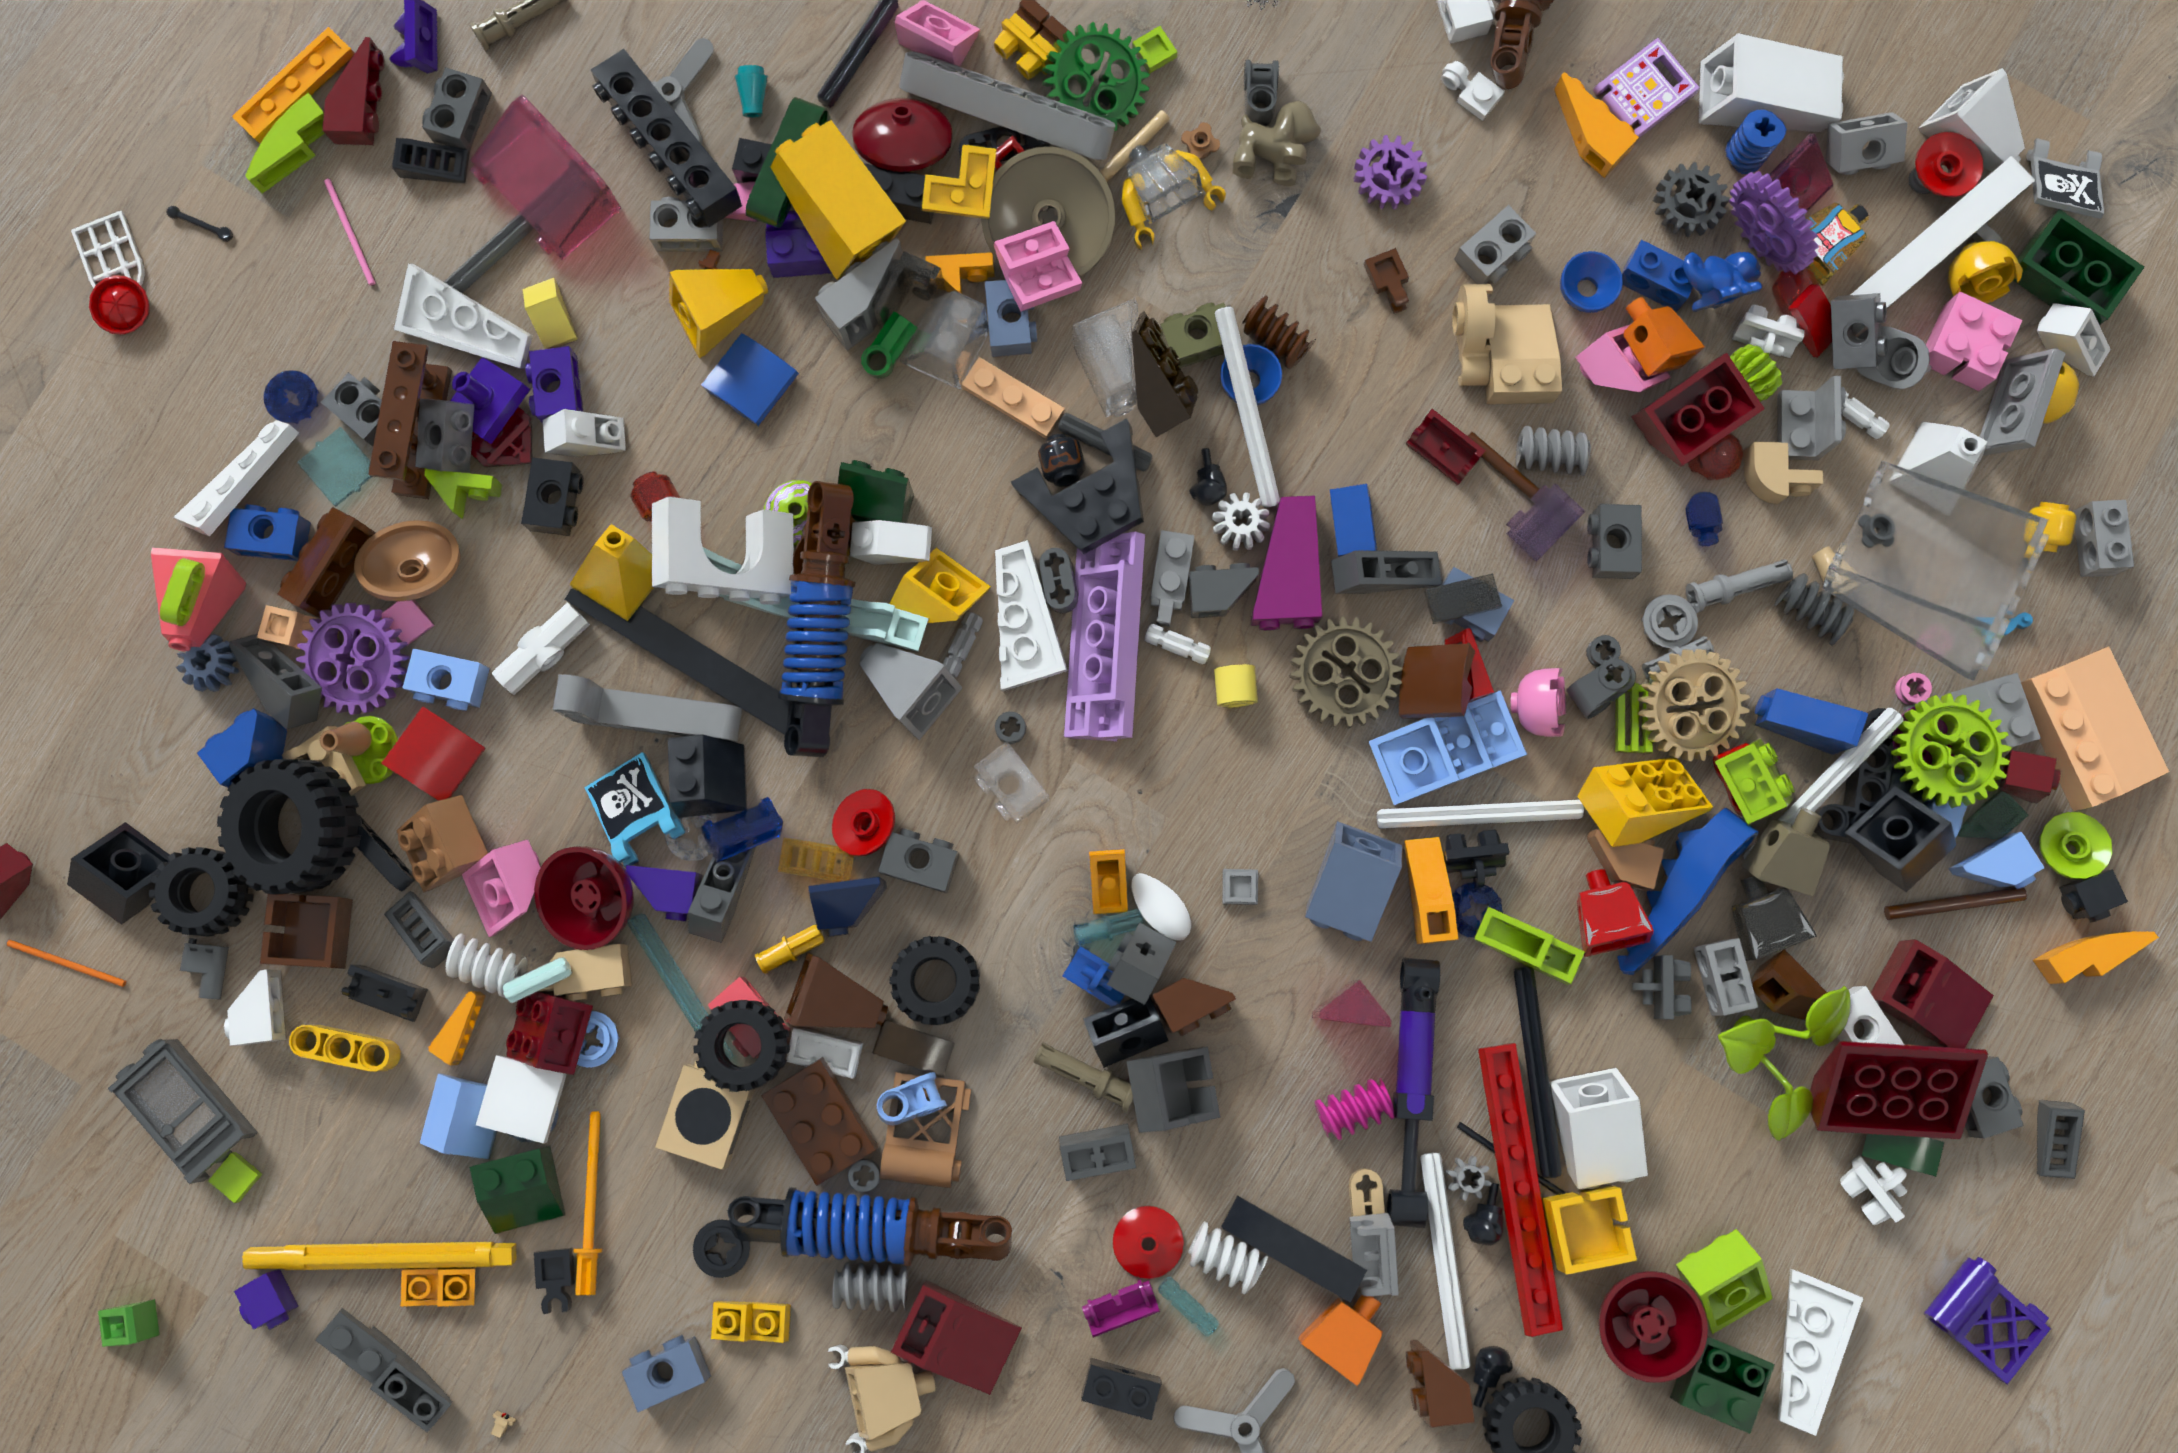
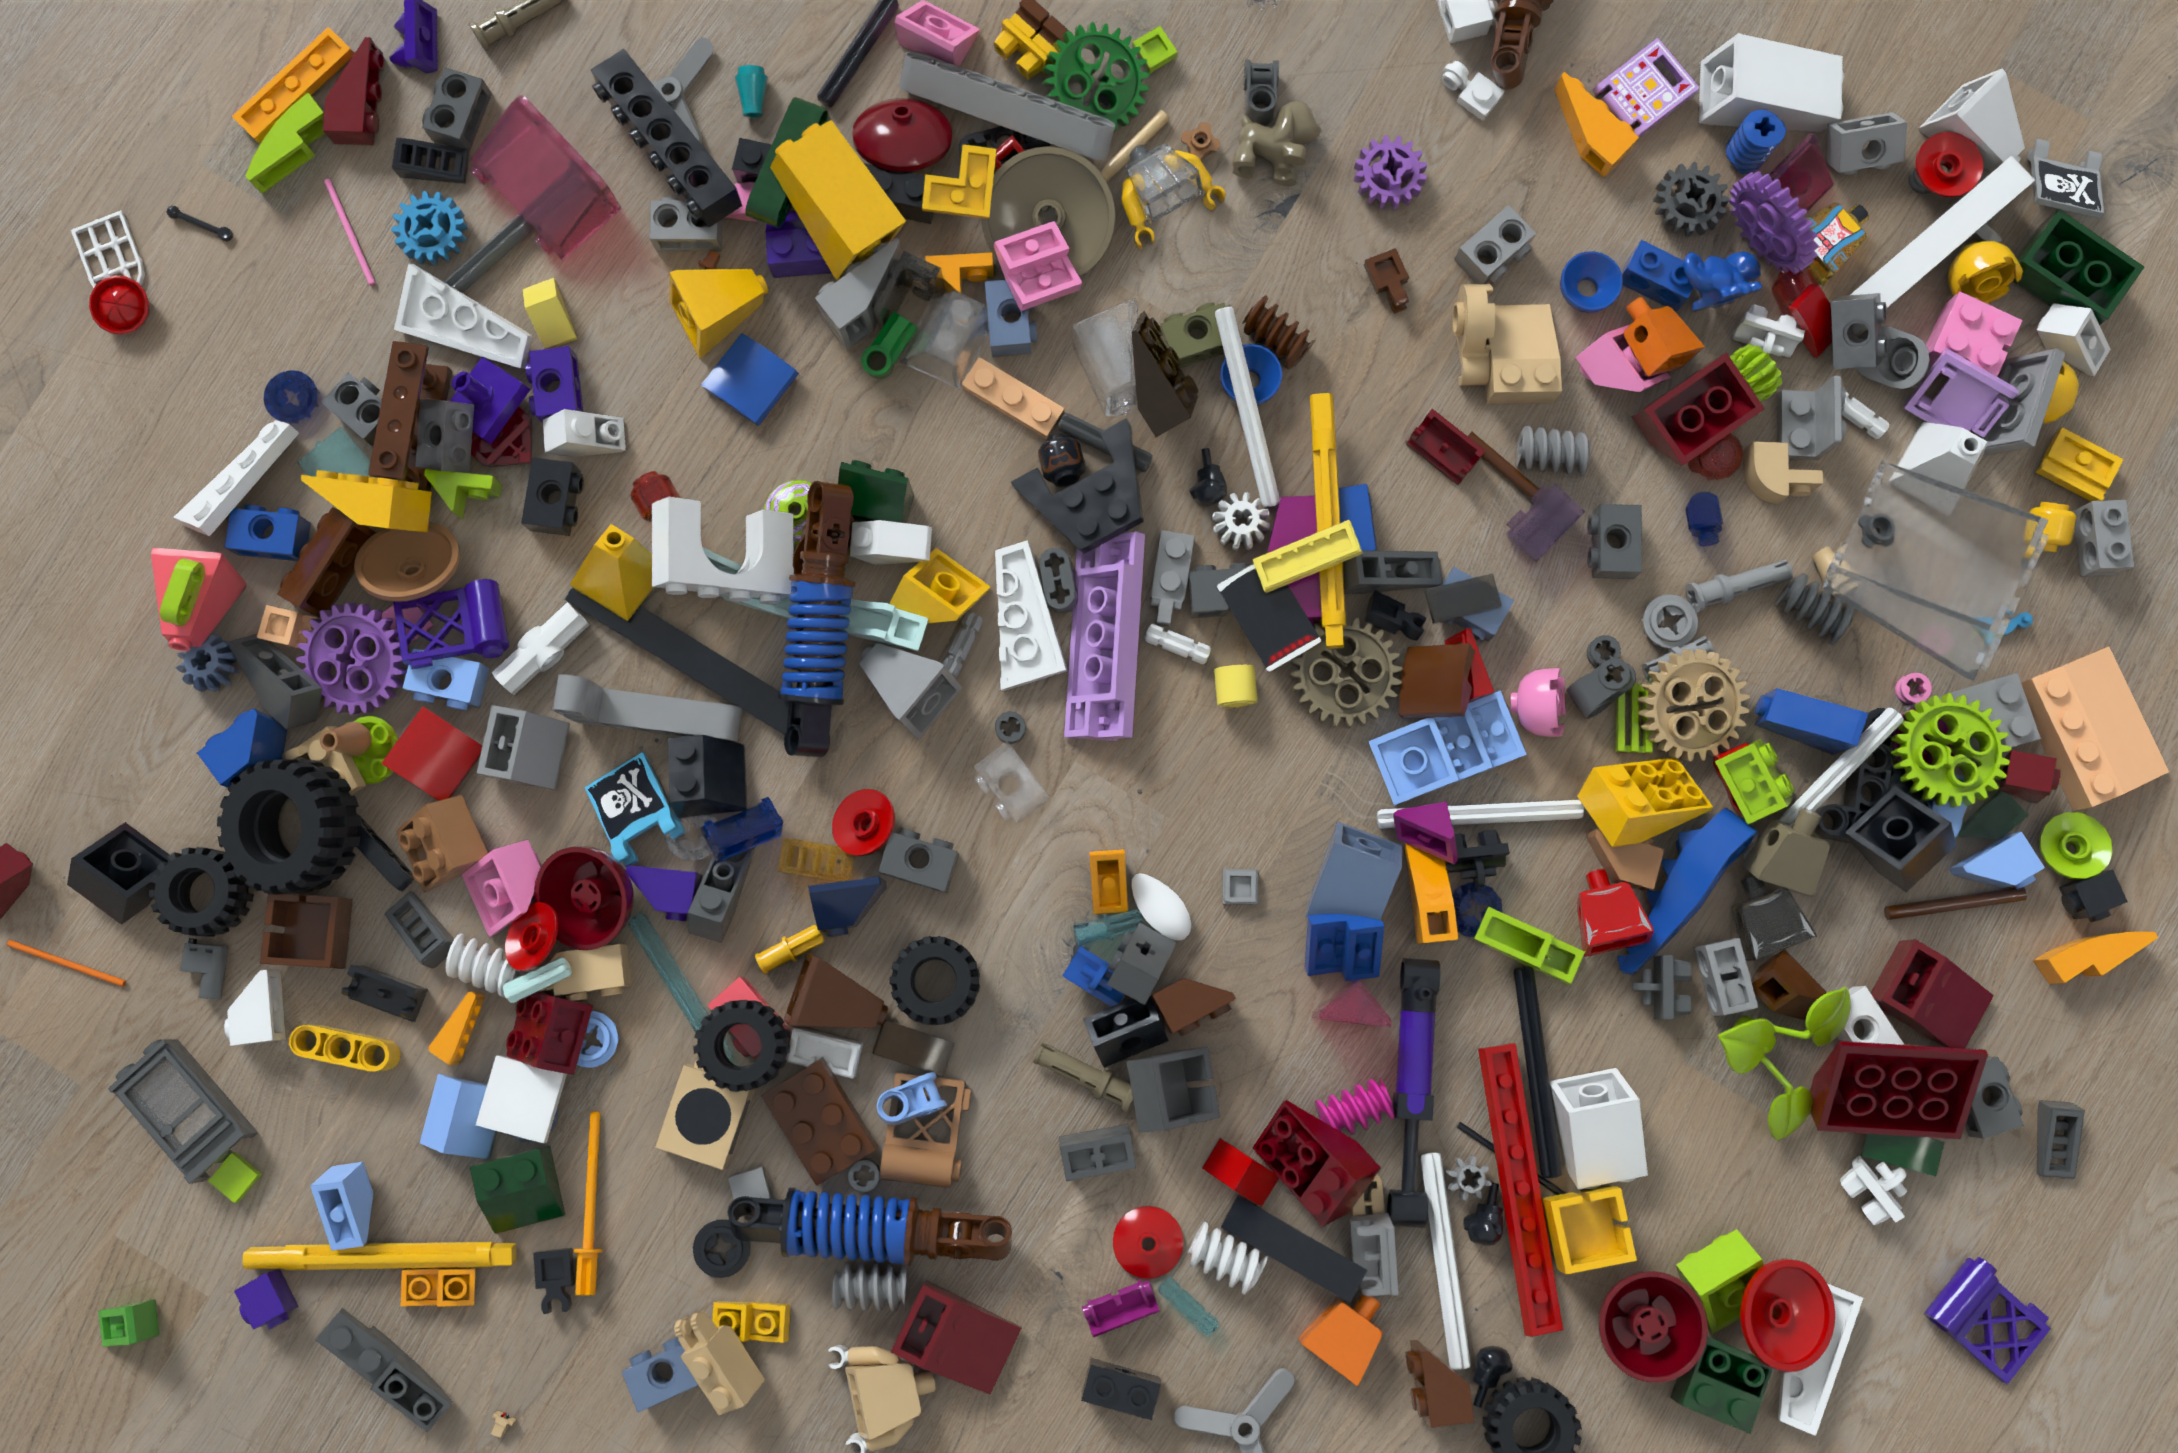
(344, 1204): none -> light blue slope
(374, 500): none -> yellow slope
(427, 213): none -> dark azure gear
(481, 624): none -> dark purple piece
(523, 748): none -> light grey slope
(531, 937): none -> red dish
(718, 1362): none -> tan hinge
(751, 1184): none -> light grey tile
(1240, 1172): none -> red slope
(1270, 619): none -> black sticker
(1307, 556): none -> light yellow plate
(1316, 1162): none -> dark red slope
(1327, 513): none -> yellow piece
(1344, 945): none -> blue slope
(1390, 616): none -> black plate
(1428, 830): none -> magenta slope
(1800, 1318): none -> red dish
(1966, 399): none -> lavender container
(2079, 465): none -> yellow plate

